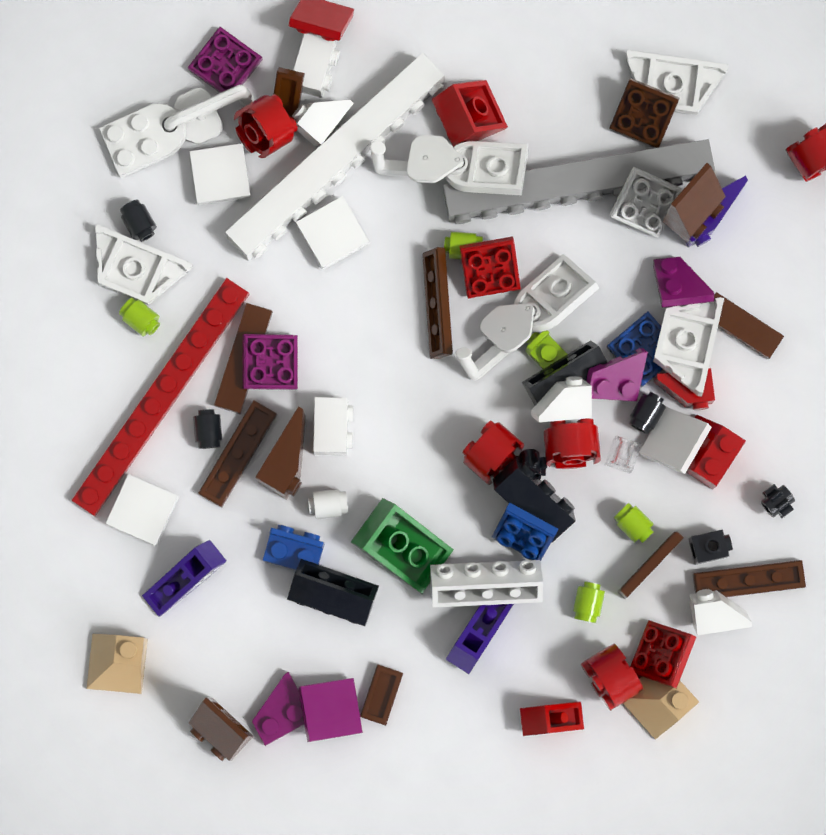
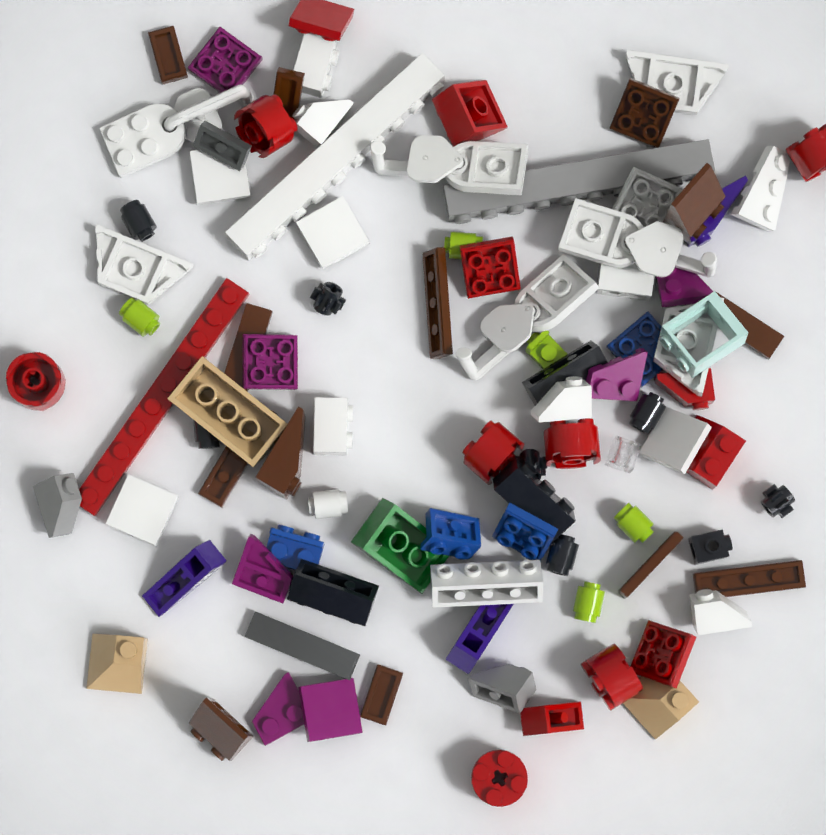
(39, 366): none -> red brick
(58, 503): none -> light grey slope
(168, 55): none -> reddish brown tile
(222, 145): none -> dark grey plate
(228, 412): none -> tan slope
(262, 572): none -> magenta wing
(302, 645): none -> dark grey slope
(327, 298): none -> black gear
(451, 534): none -> blue bracket
(504, 686): none -> light grey slope
(514, 784): none -> red brick
(562, 555): none -> black brick
(600, 236): none -> white plate
(625, 282): none -> white brick
(724, 320): none -> light aqua window
(764, 194): none -> white wing

